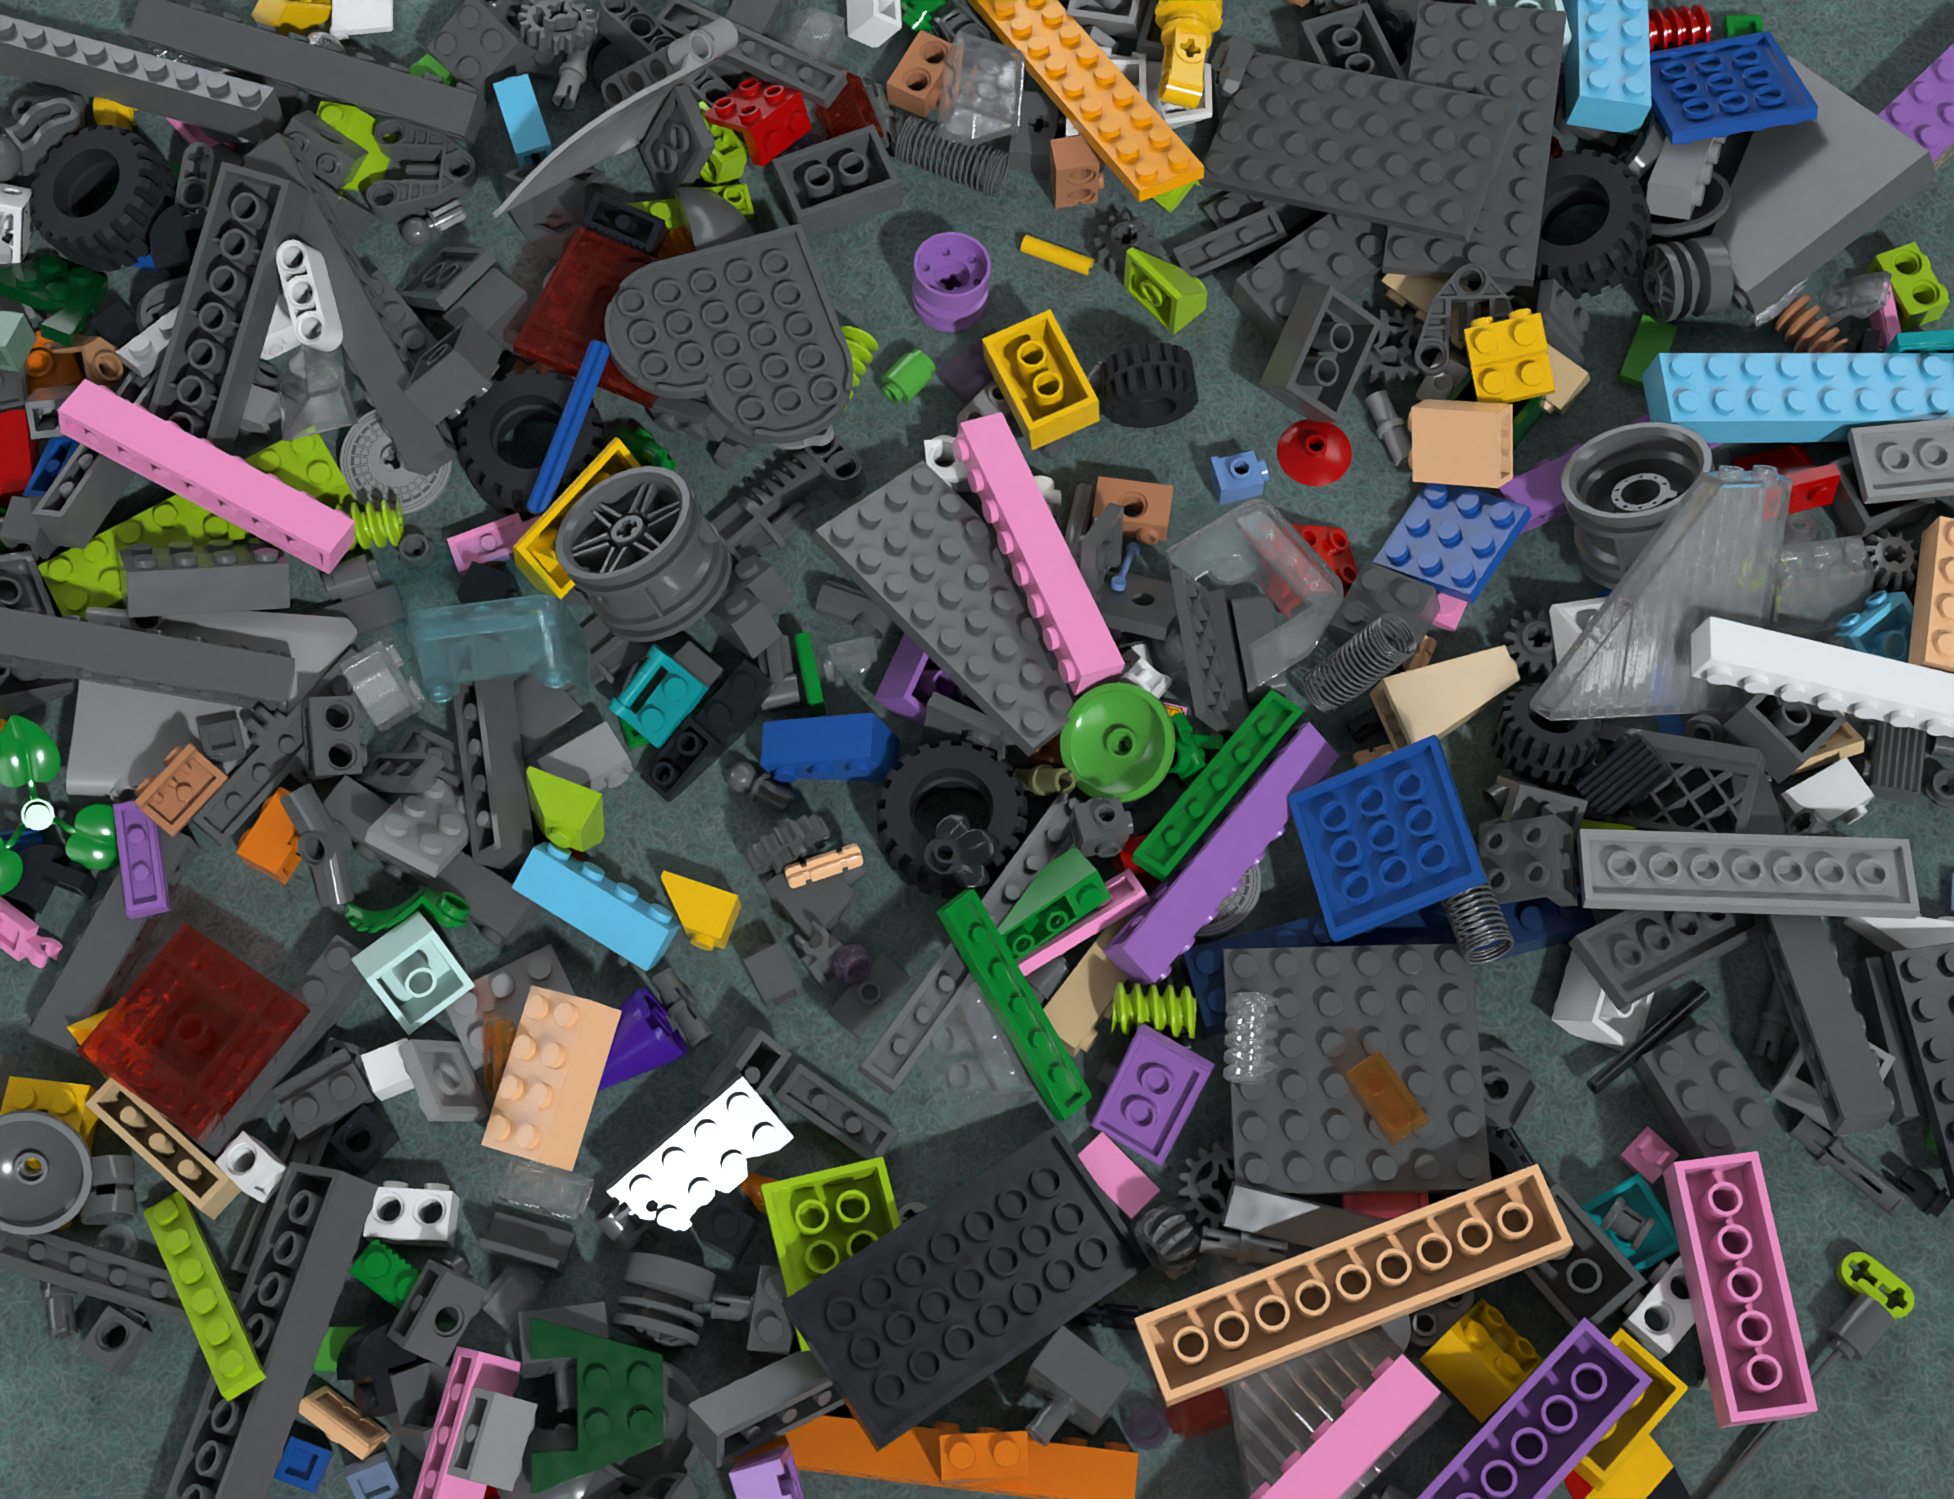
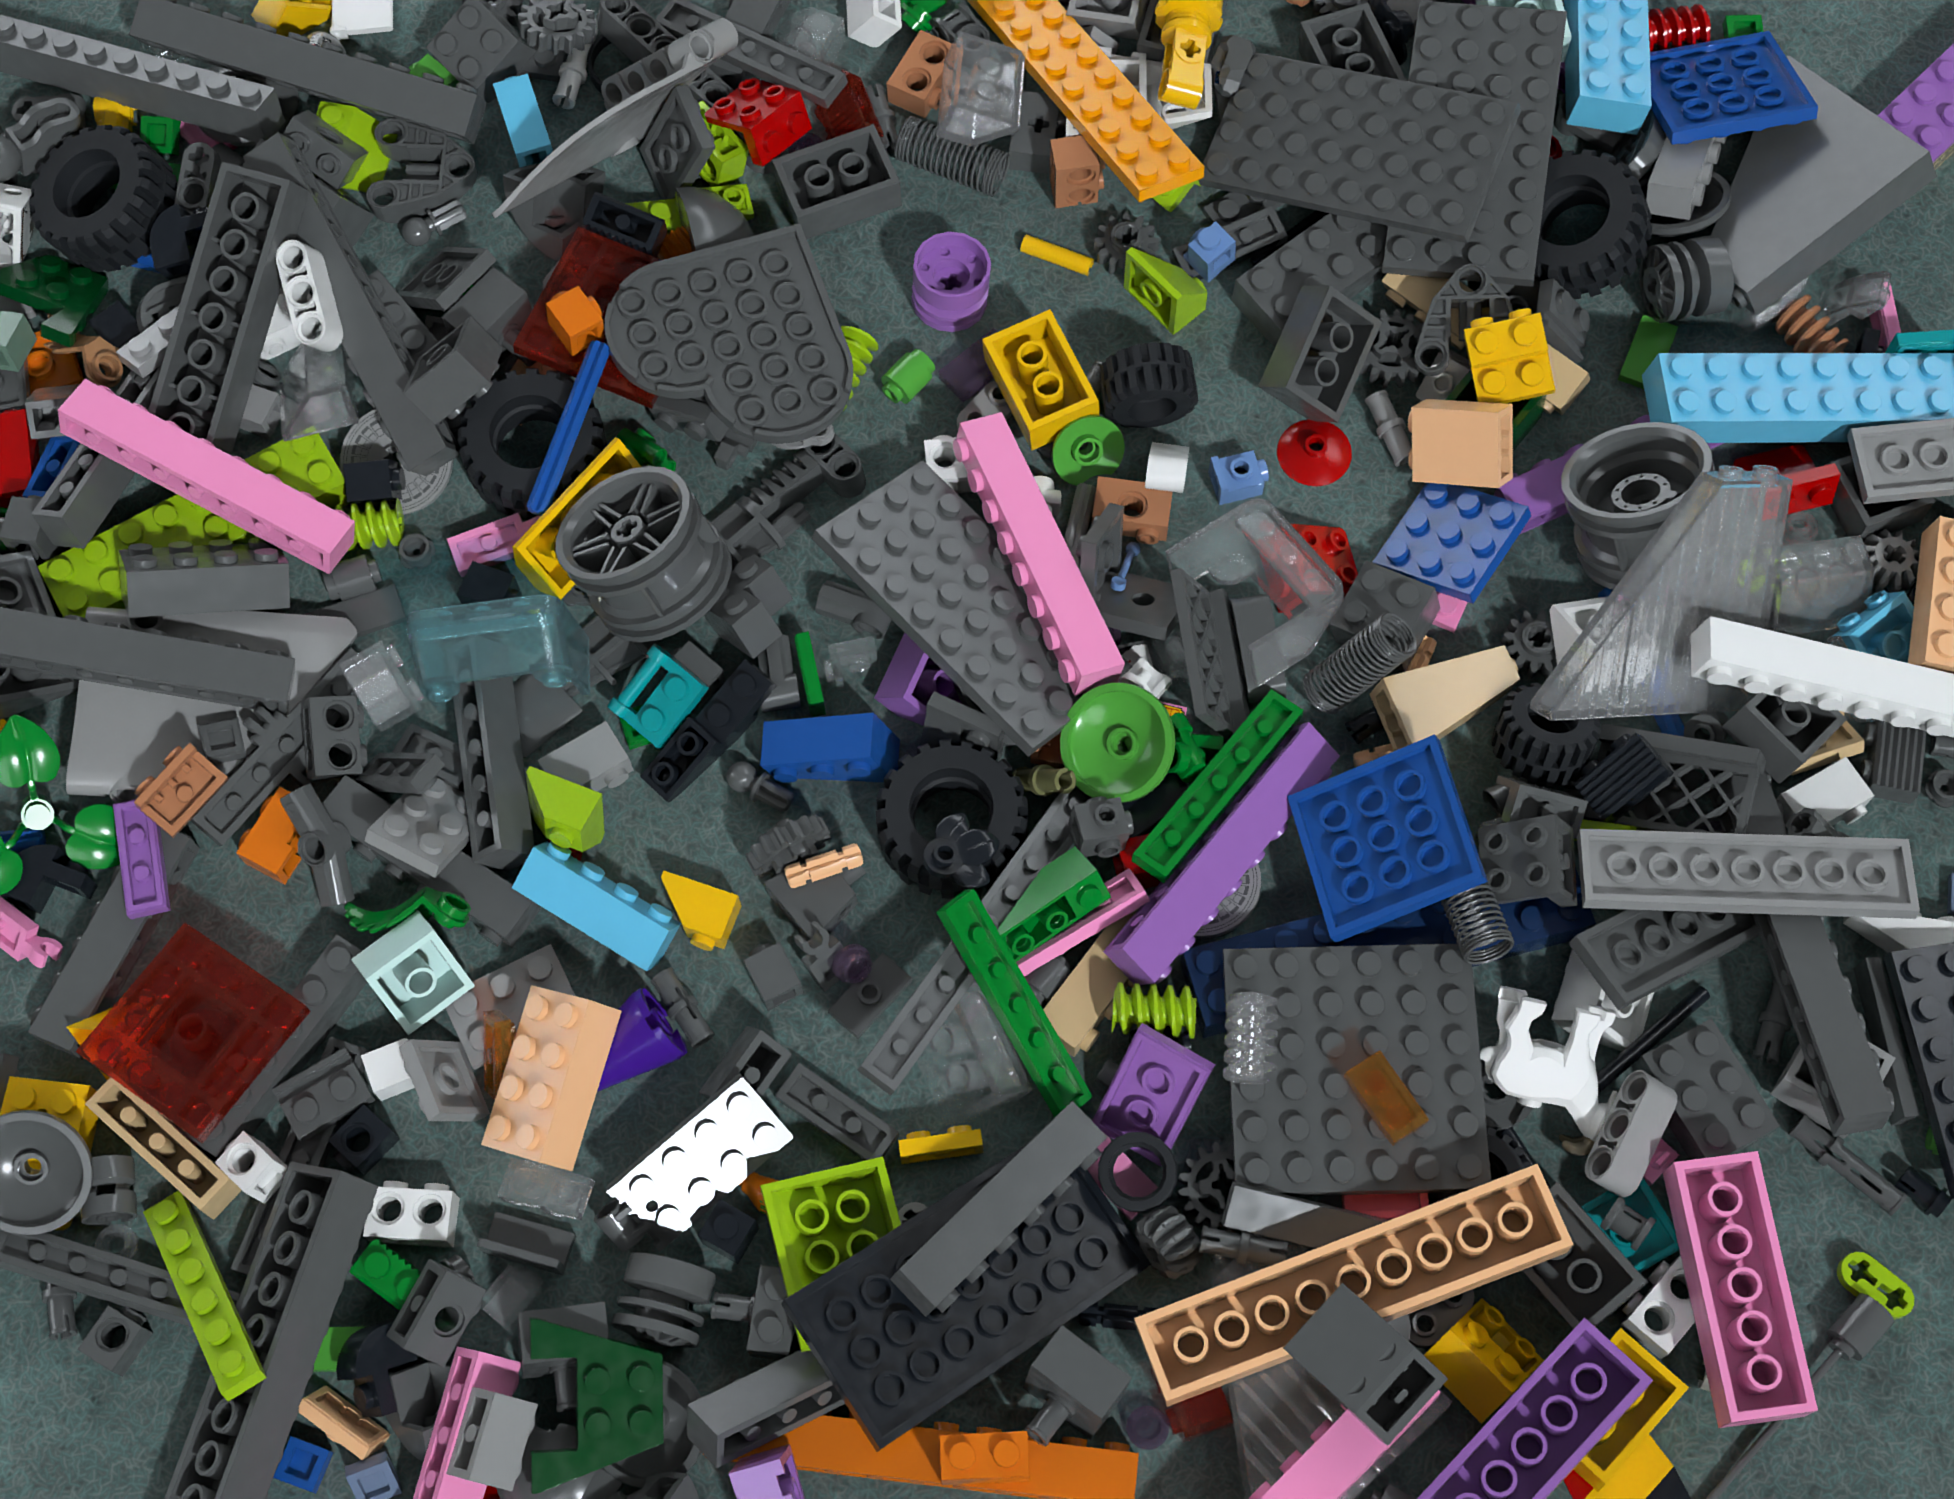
(161, 134): none -> green plate
(373, 481): none -> black brick
(575, 319): none -> orange brick
(957, 1142): none -> yellow plate
(998, 1209): none -> dark grey brick
(1101, 455): none -> bright green dish
(1116, 1148): none -> black tyre
(1167, 467): none -> white beam
(1210, 251): none -> medium blue brick
(1365, 1364): none -> dark grey slope
(1548, 1070): none -> white animal
(1630, 1133): none -> light grey beam
(1916, 284): lime brick -> none

